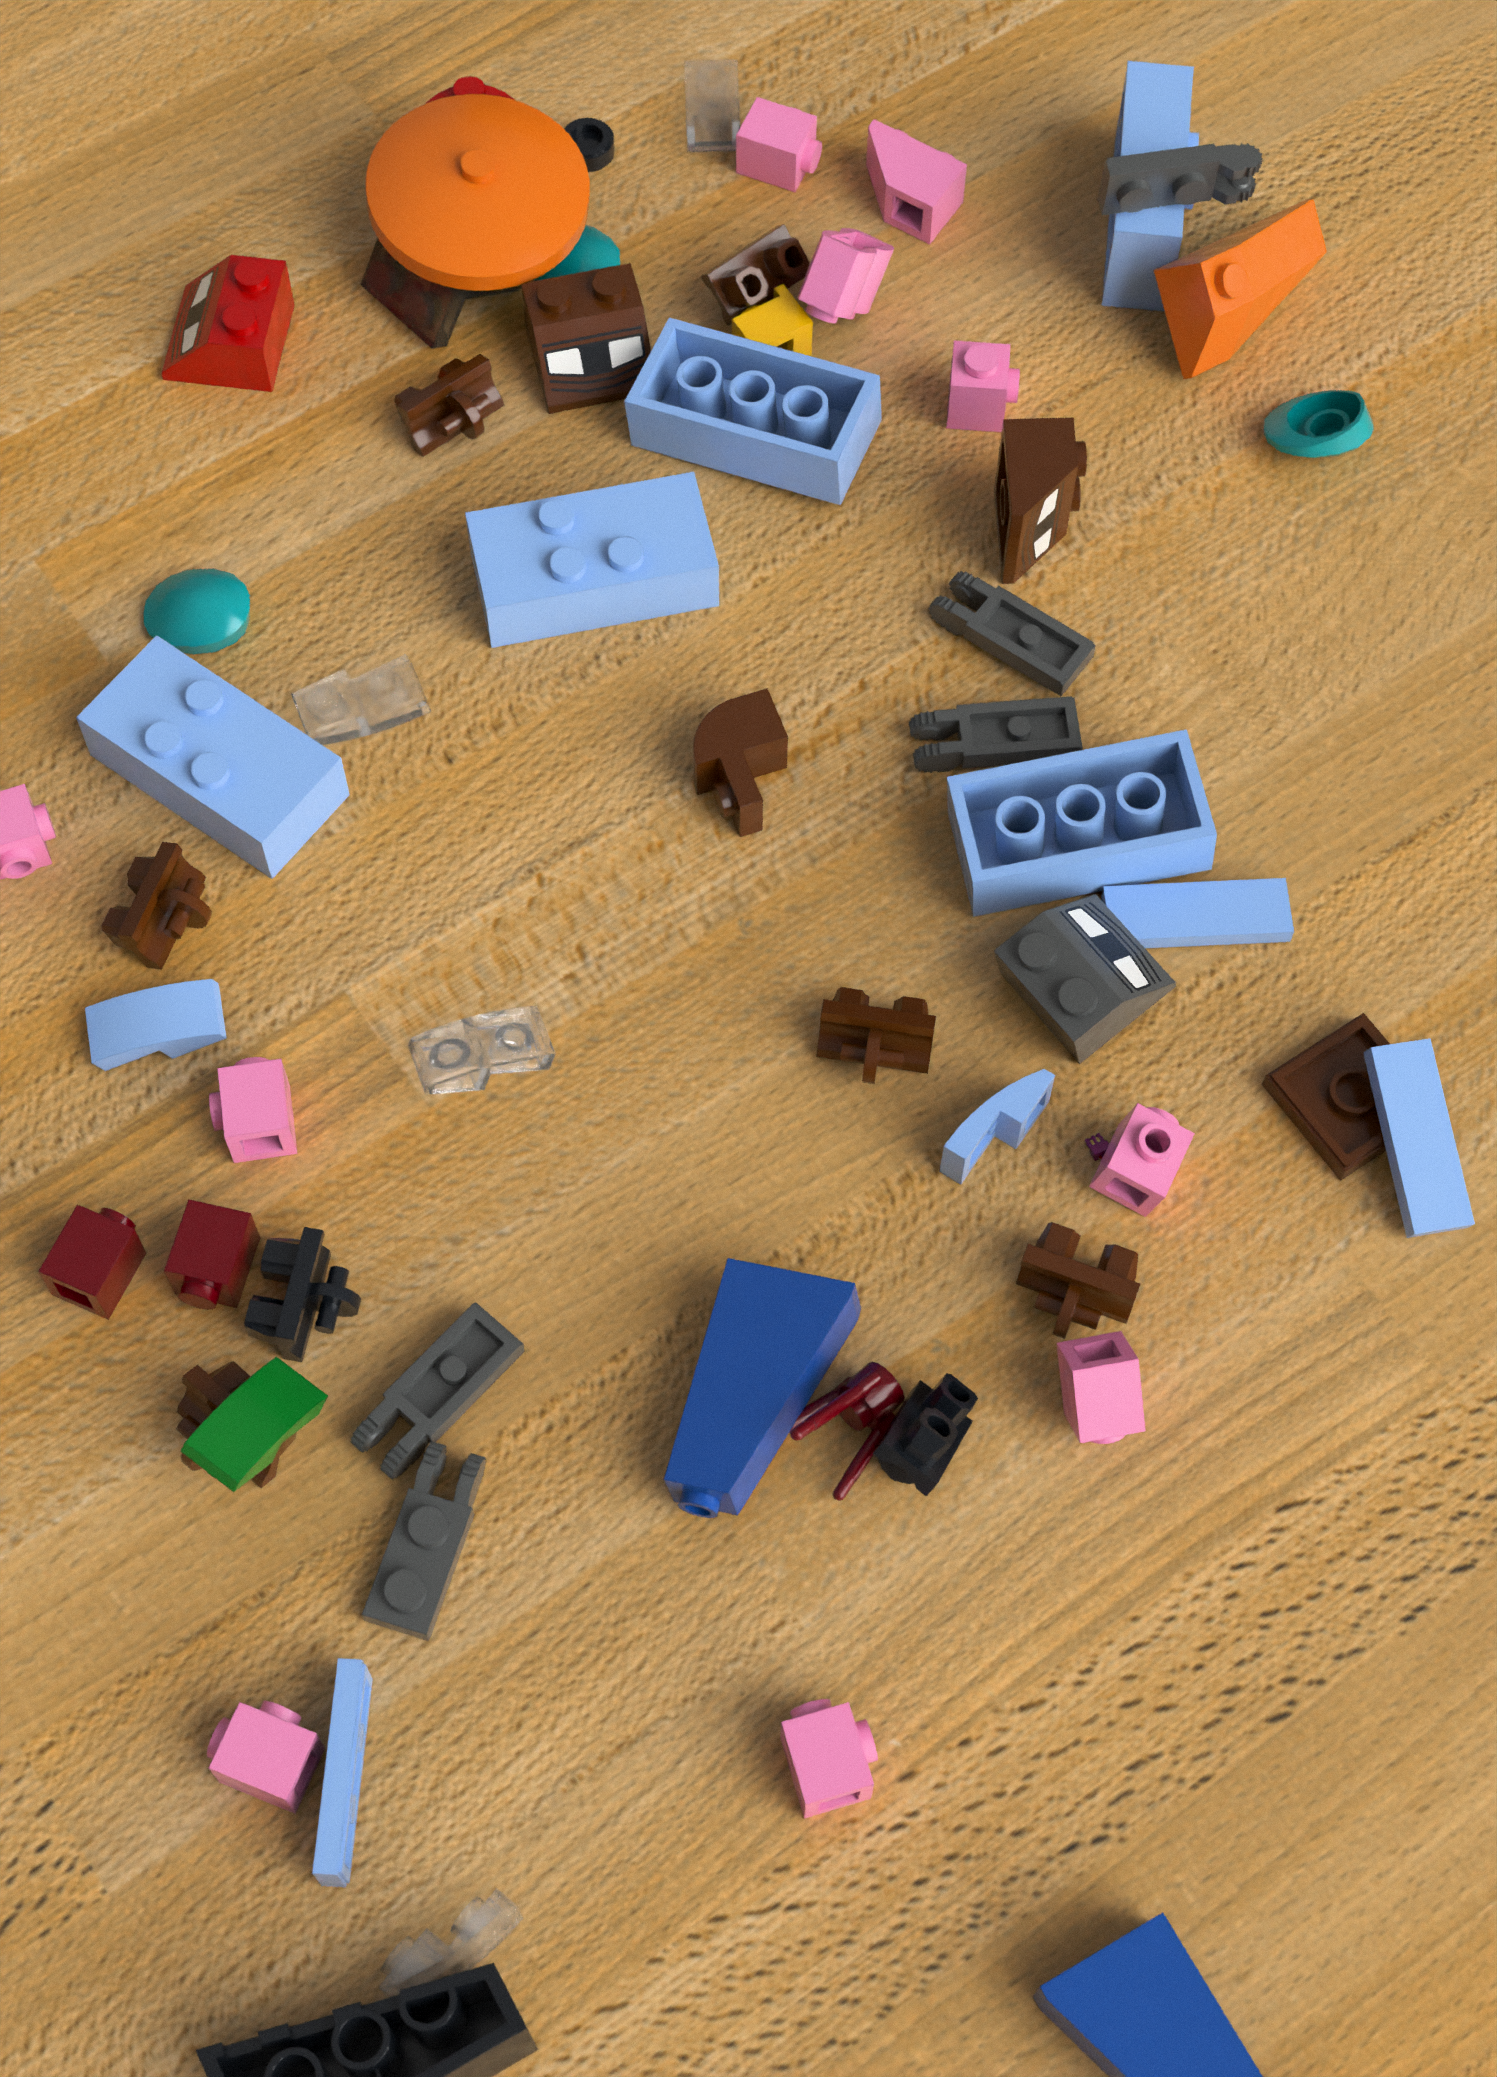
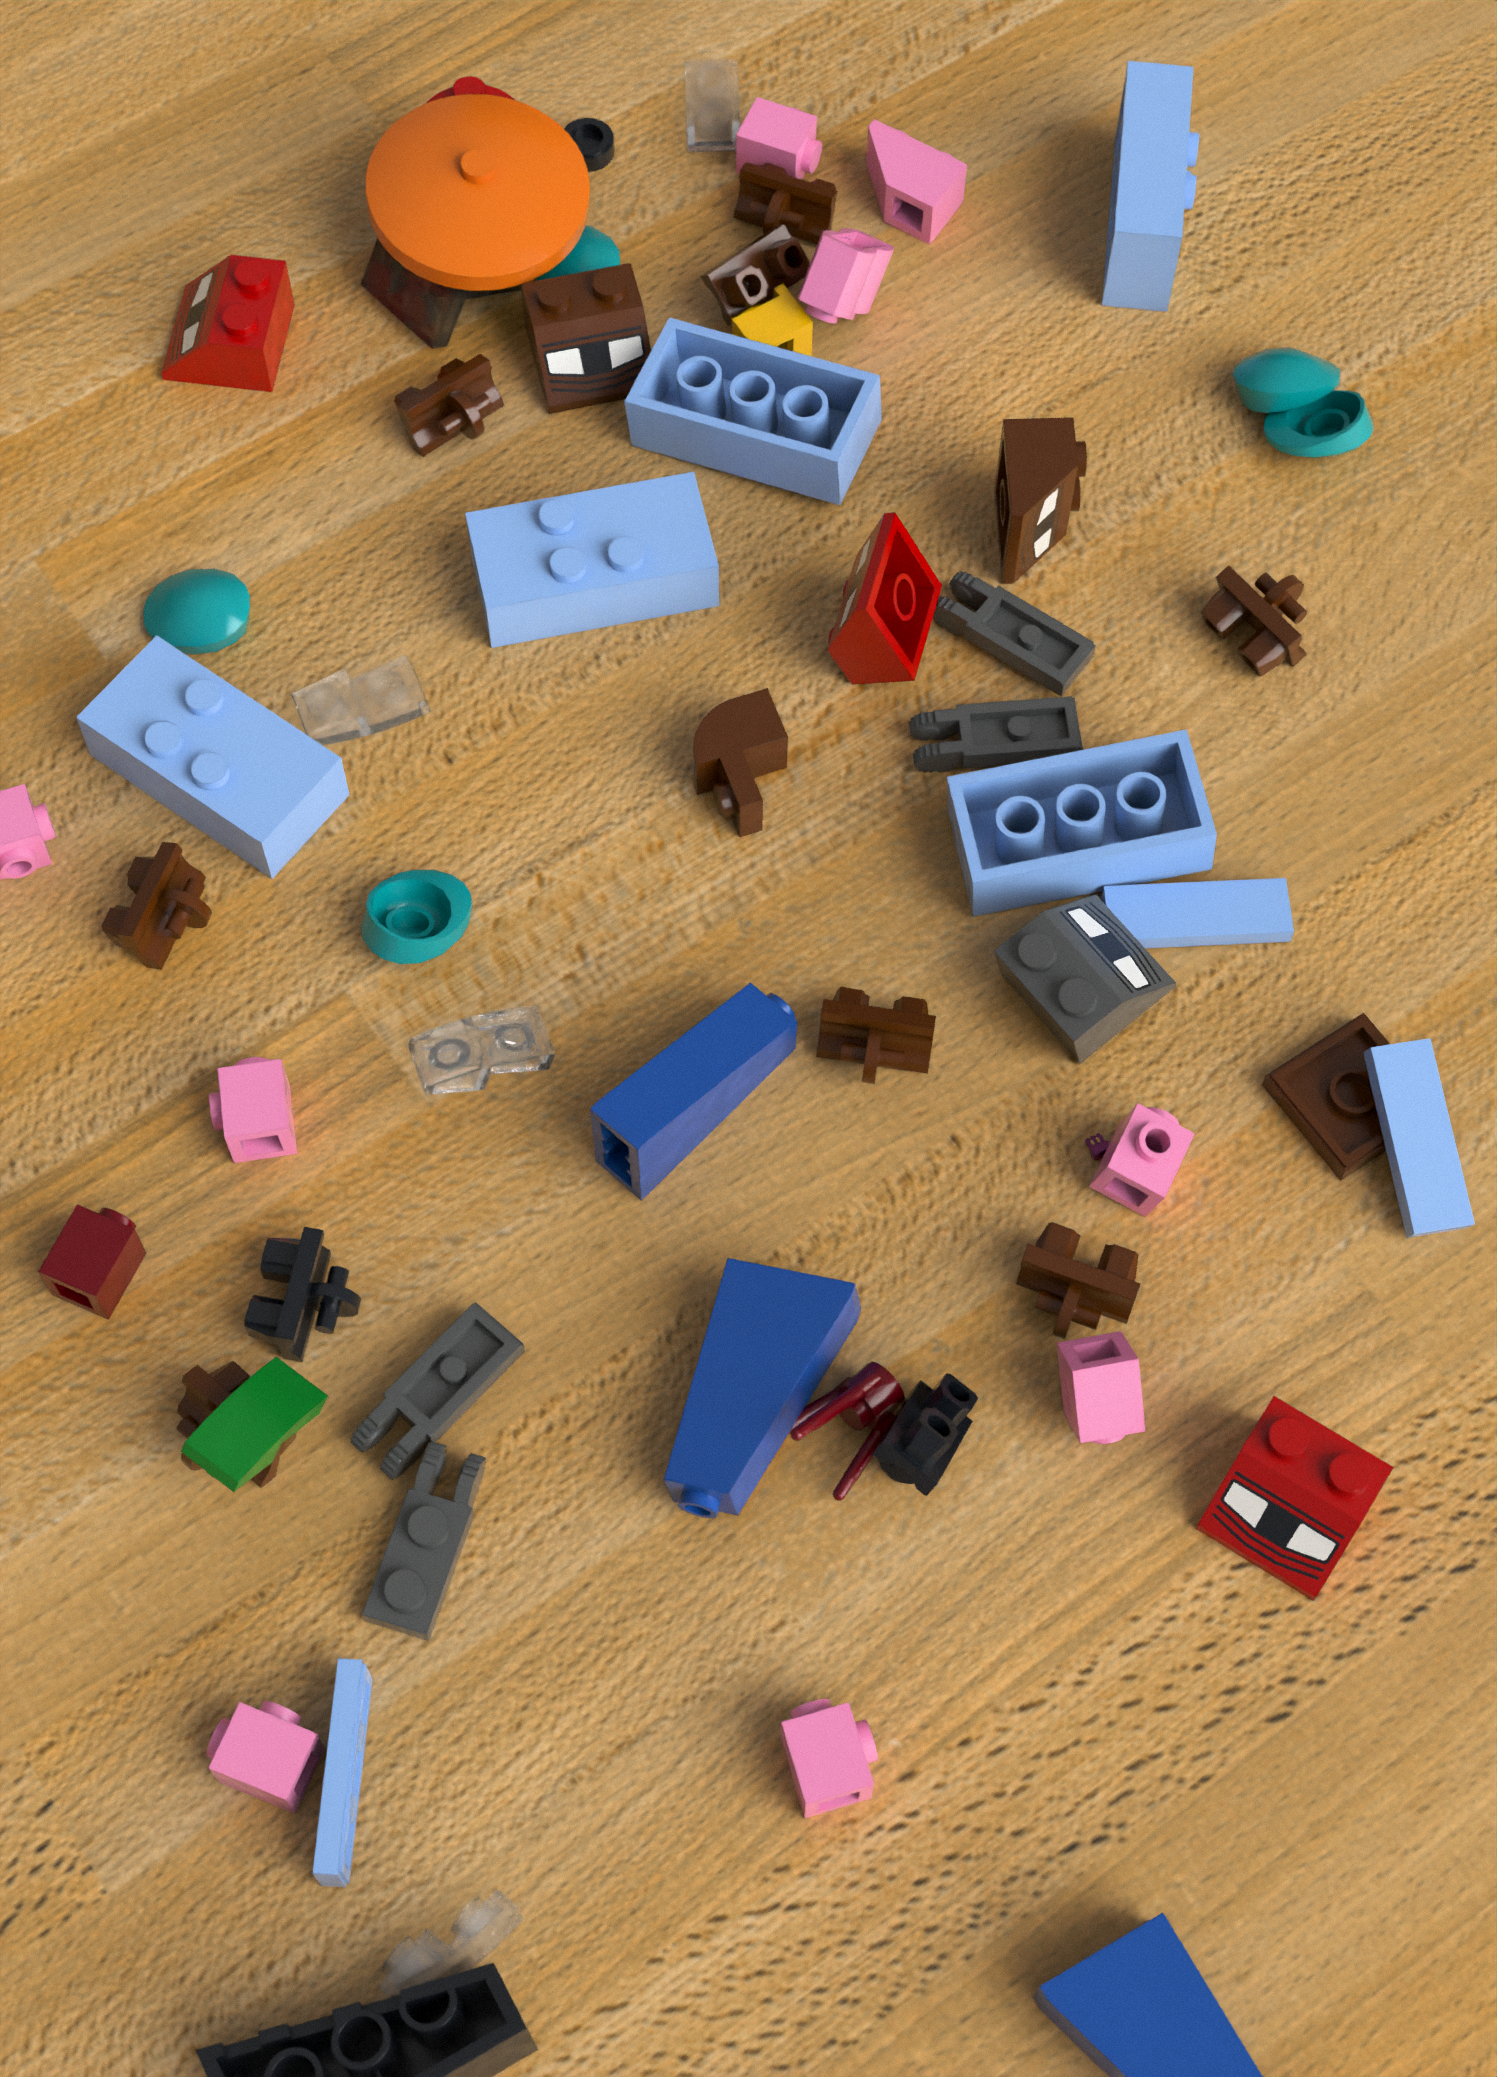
(155, 1019): light blue slope -> none
(212, 1255): dark red brick -> none
(416, 916): none -> teal hat
(690, 1088): none -> blue slope
(774, 198): none -> reddish brown hips
(885, 608): none -> red slope
(980, 386): bright pink brick -> none
(1004, 1116): light blue slope -> none
(1179, 177): dark grey hinge -> none
(1235, 283): orange wedge -> none
(1274, 636): none -> reddish brown hips
(1283, 379): none -> teal hat
(1294, 1498): none -> red slope

